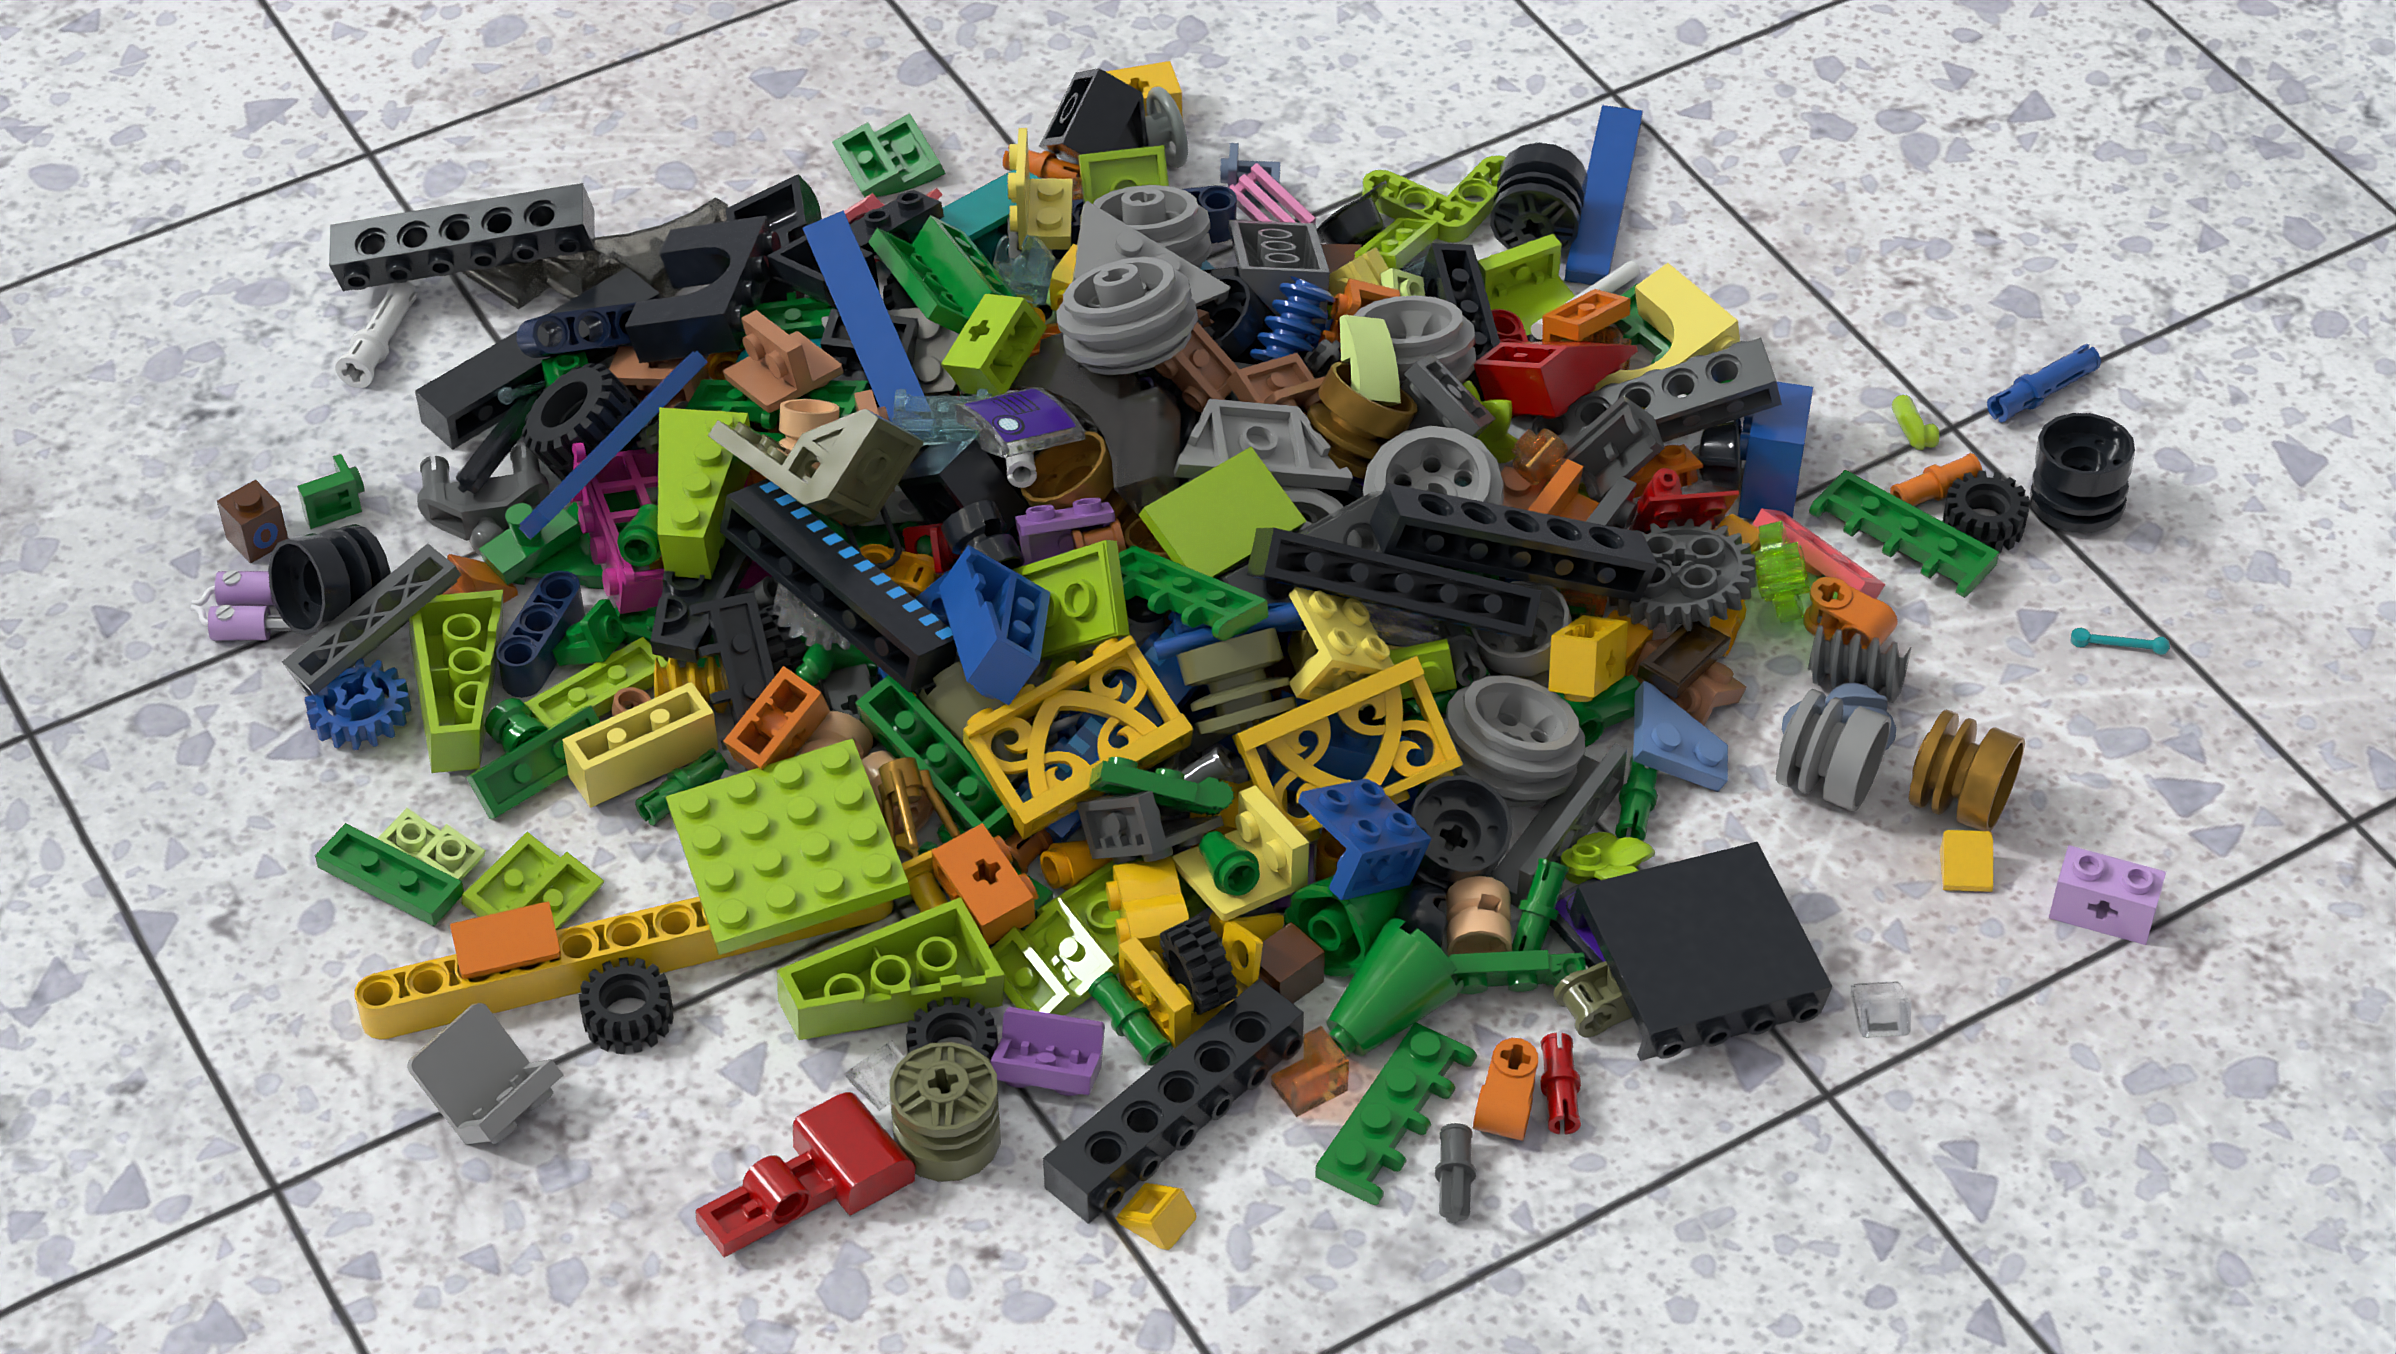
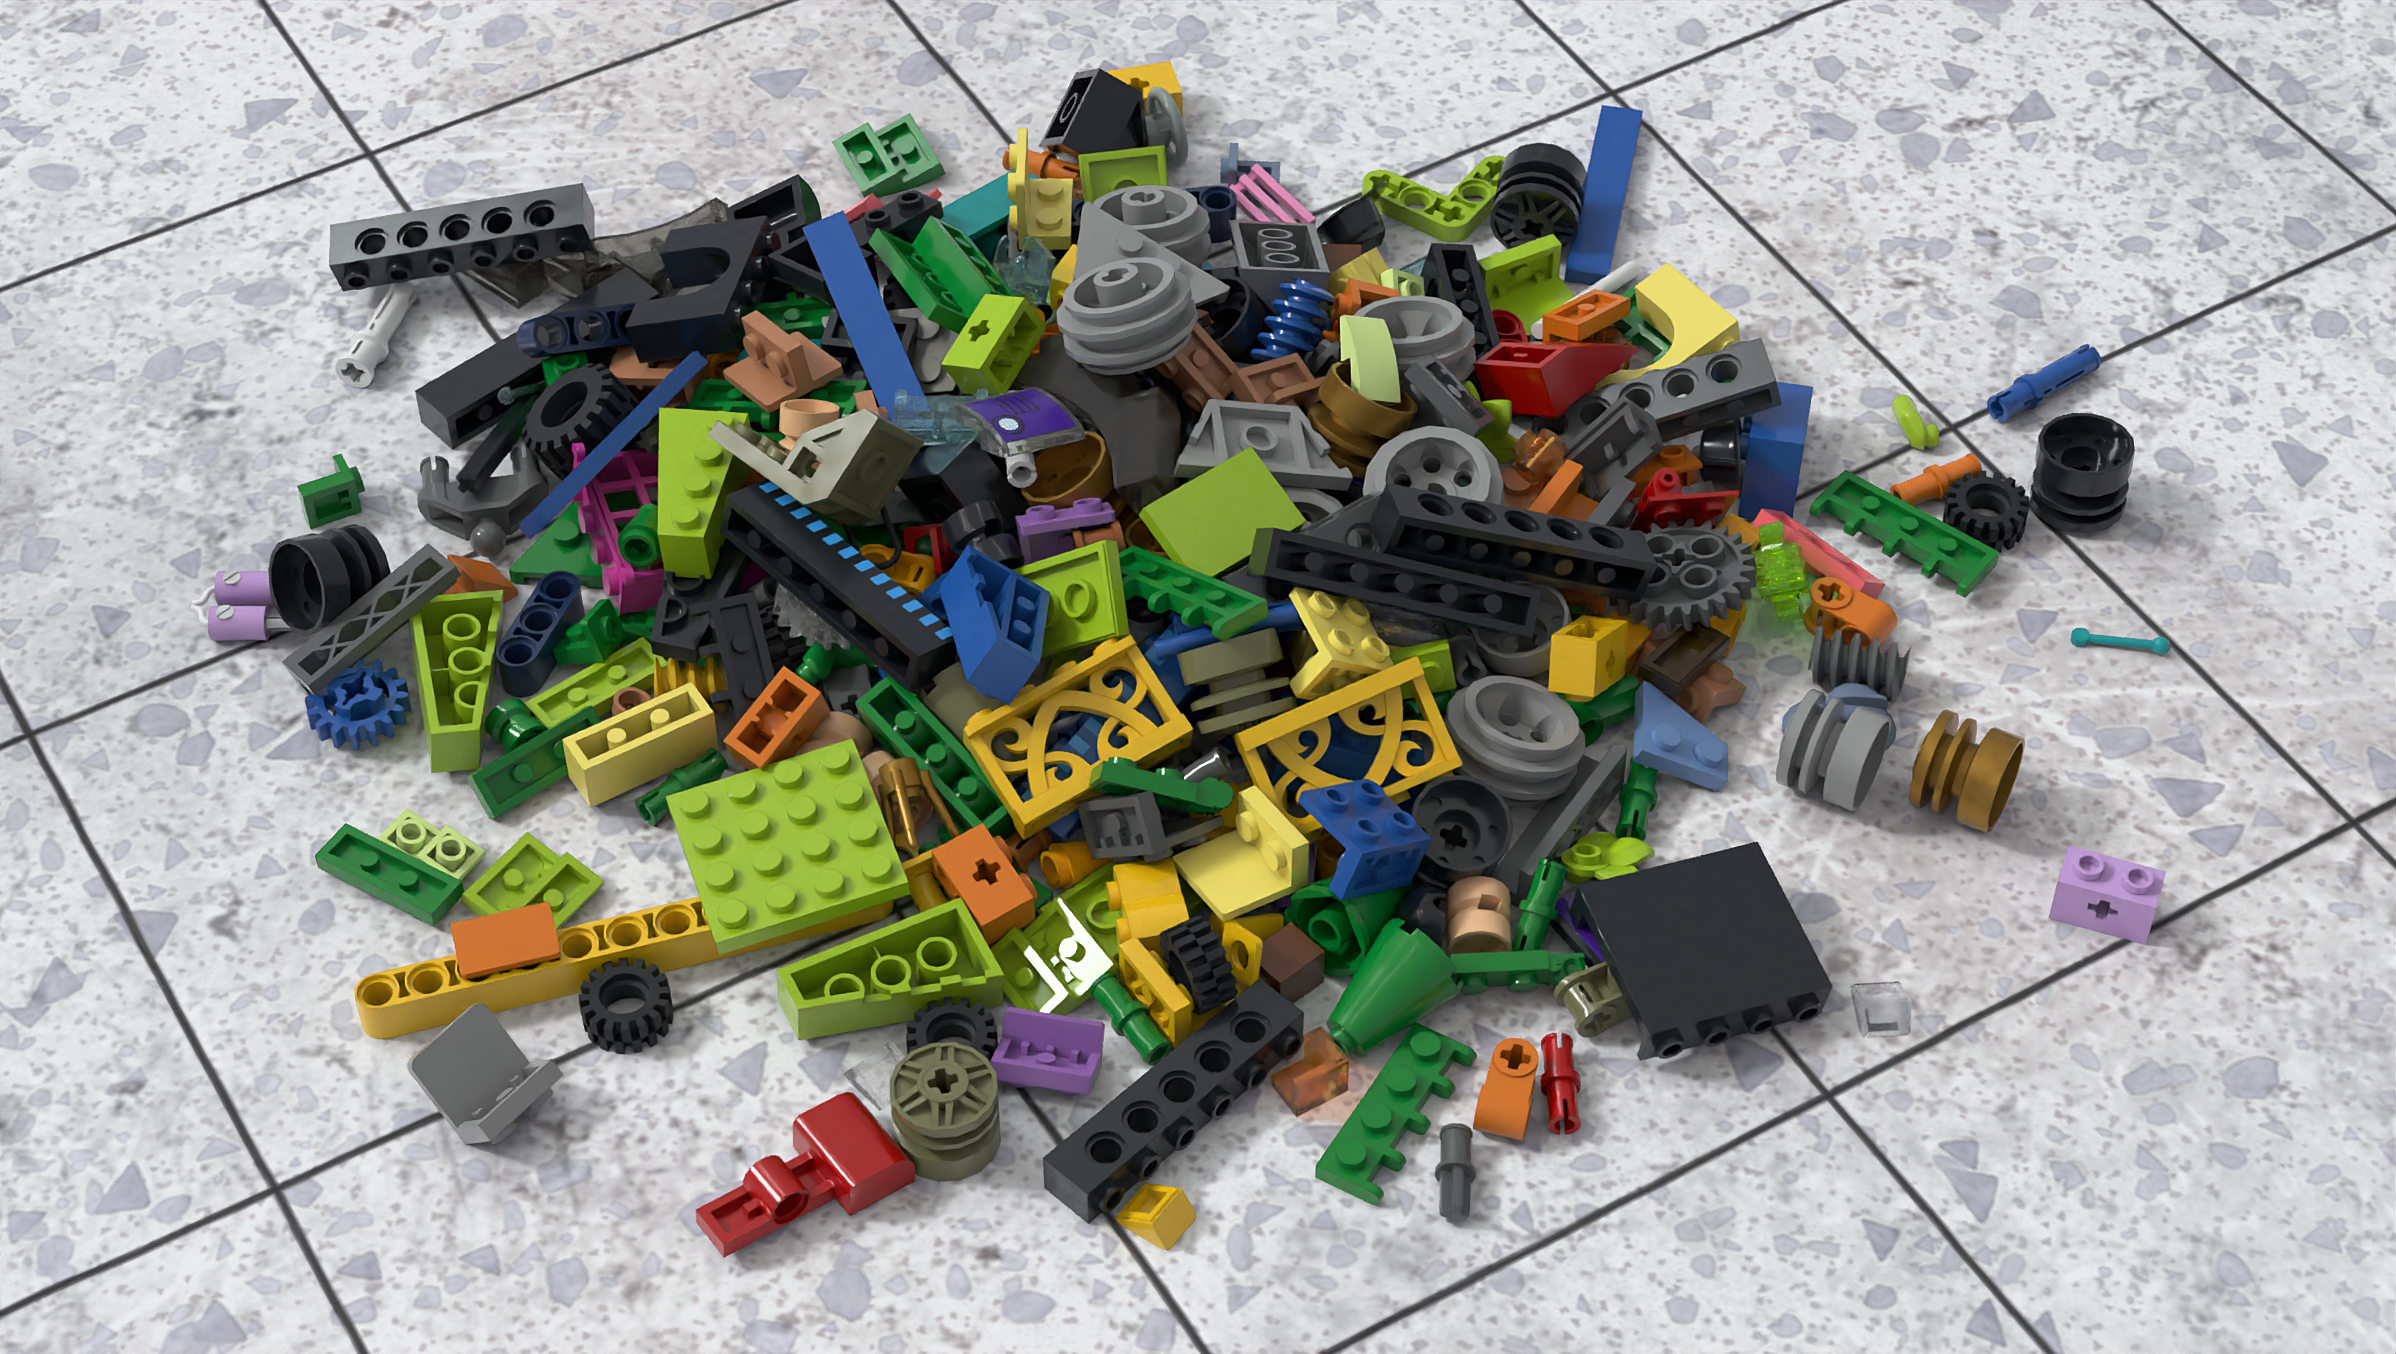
(252, 520): reddish brown brick -> none
(515, 554): green tile -> none
(1230, 865): green cone -> none
(1402, 240): lime plate -> none
(1967, 860): yellow slope -> none

